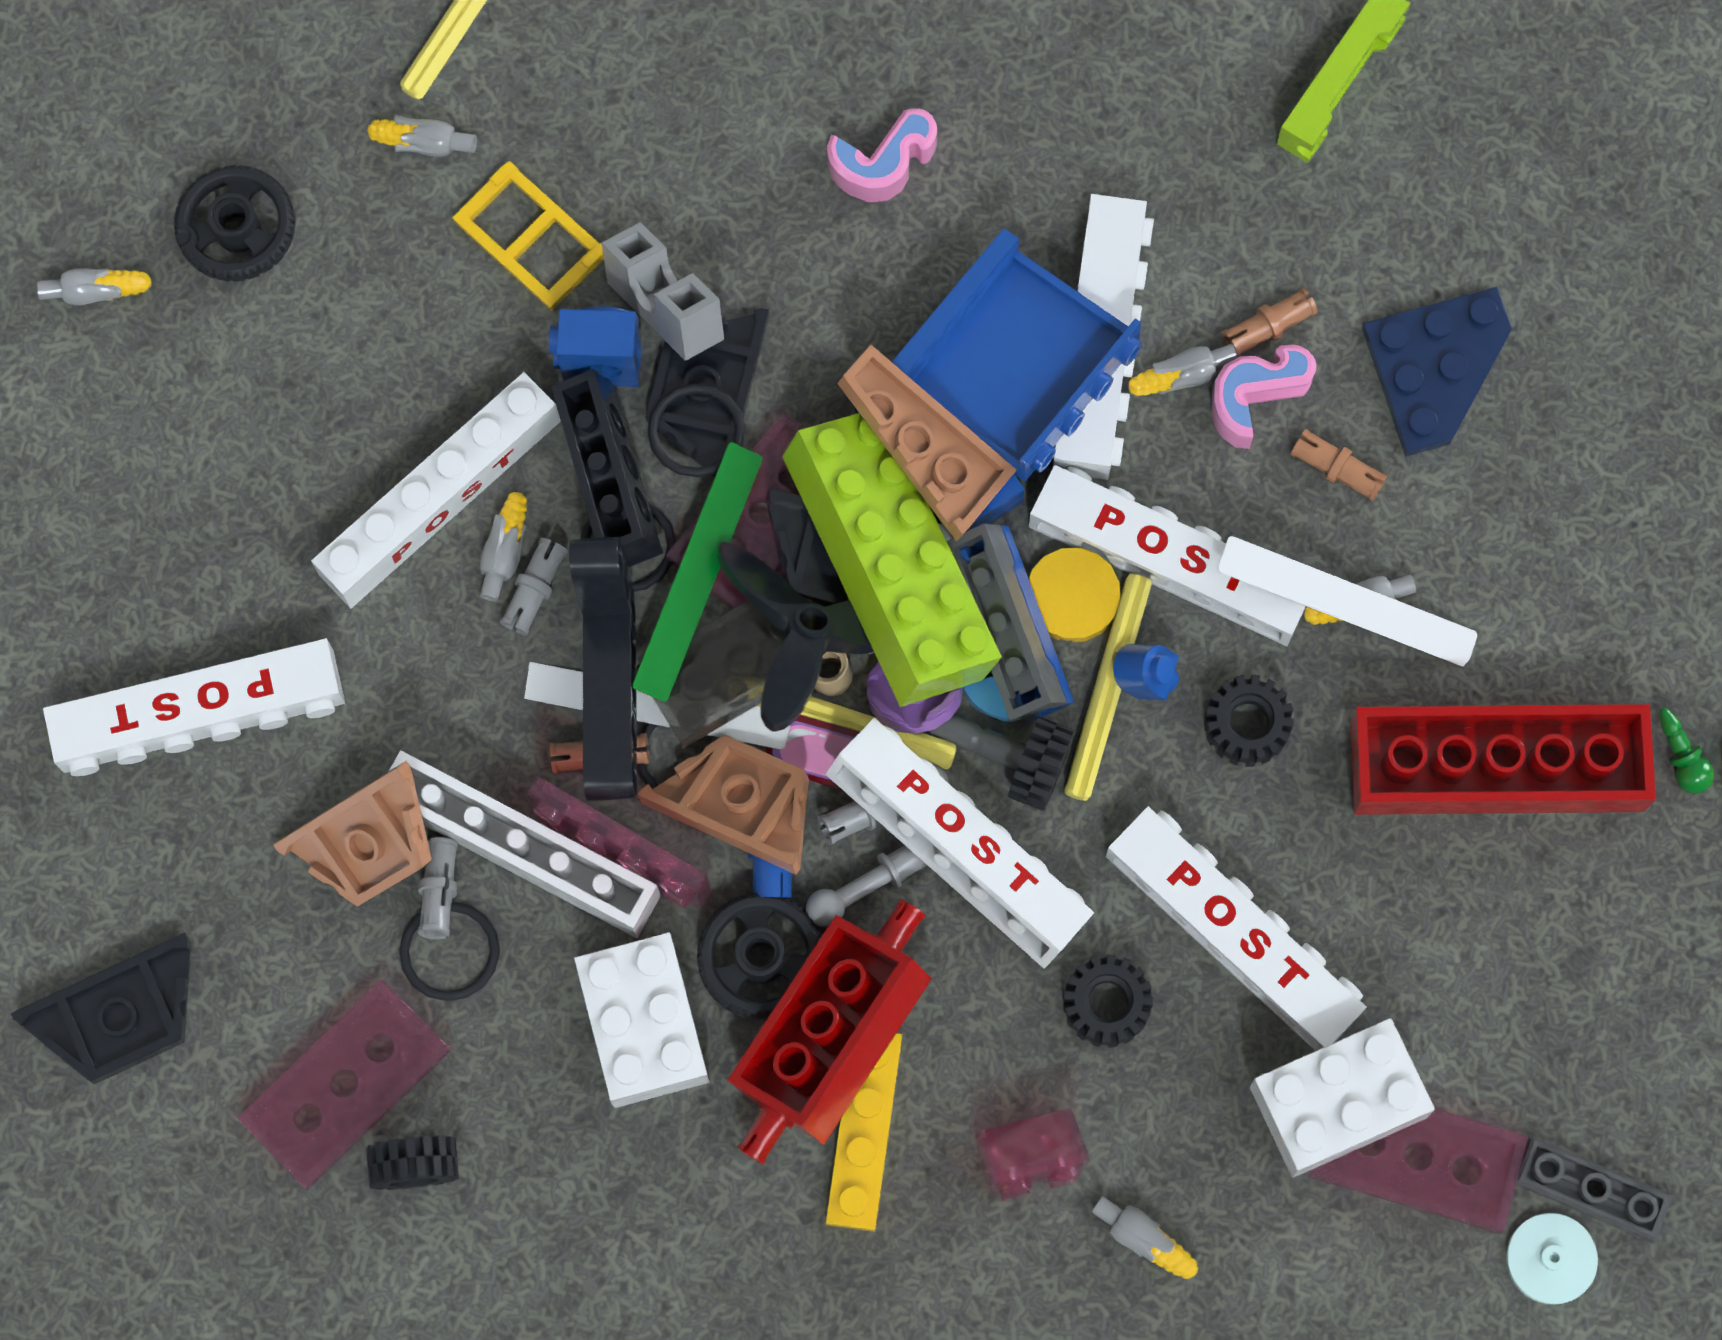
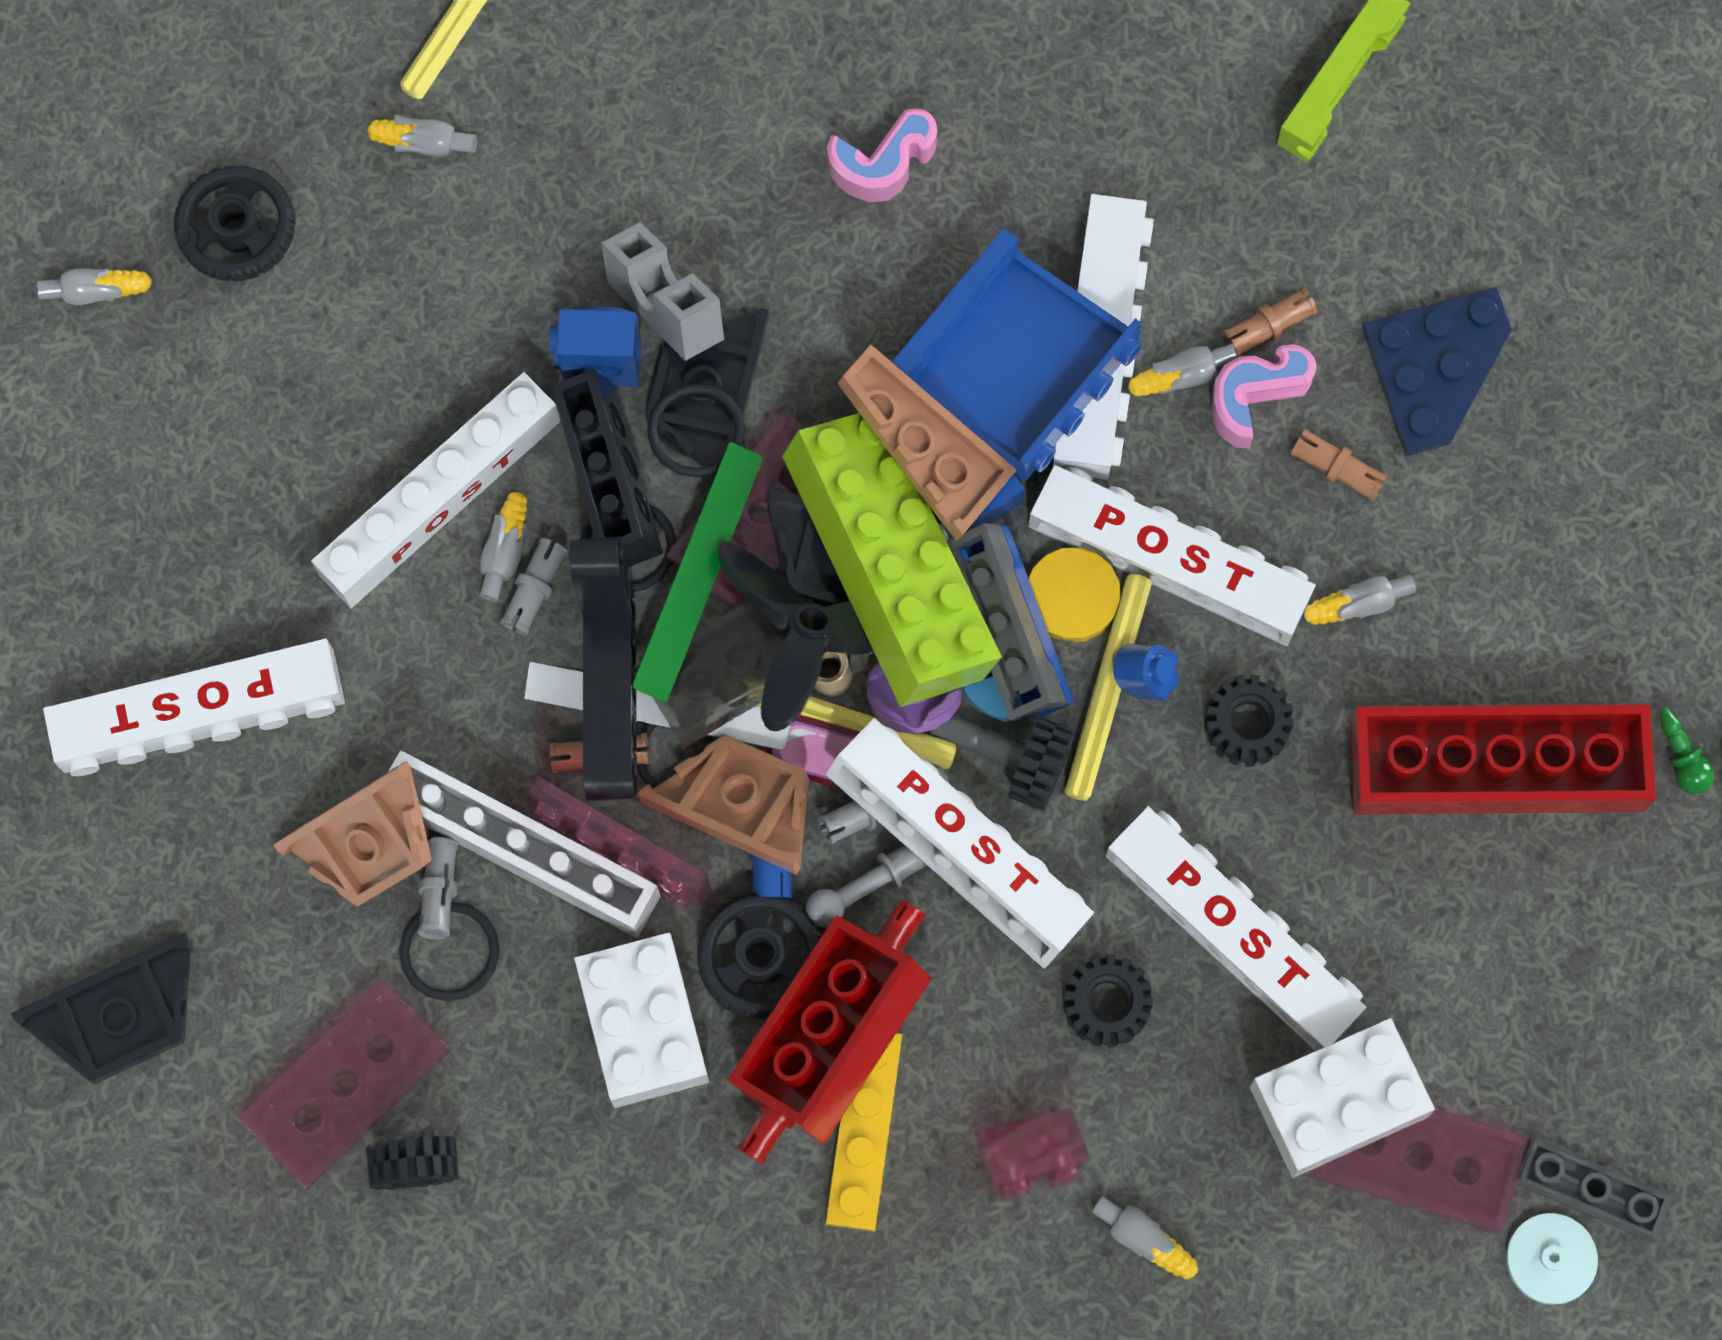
(507, 258): yellow window -> none
(1347, 601): white sticker -> none

